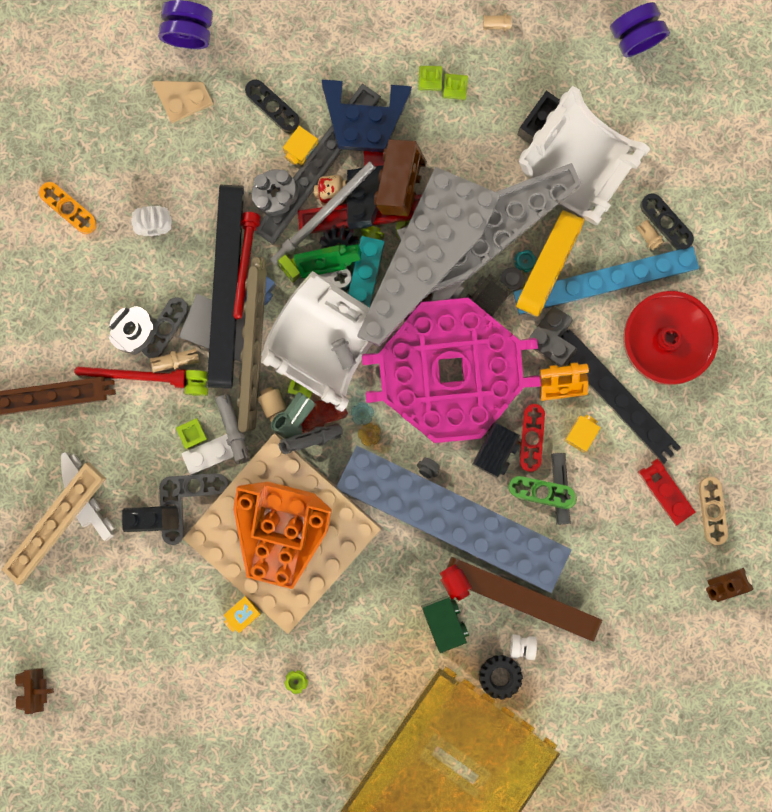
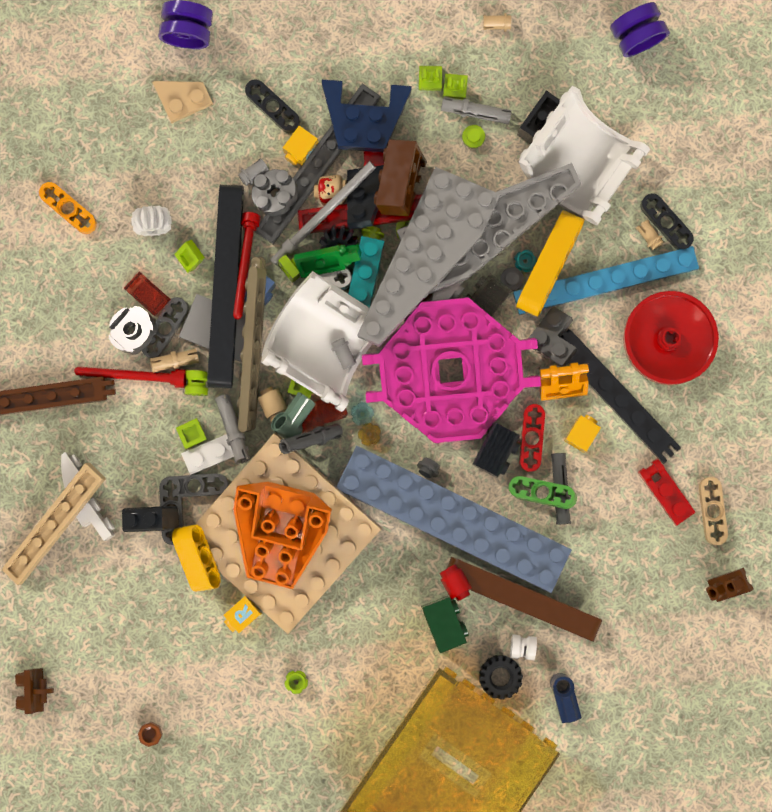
(147, 293): none -> clear red tile
(150, 734): none -> dark orange tile
(189, 256): none -> lime plate
(196, 558): none -> yellow beam
(248, 175): none -> light grey pin
(472, 109): none -> light grey pin
(473, 136): none -> lime plate
(566, 699): none -> dark blue piece

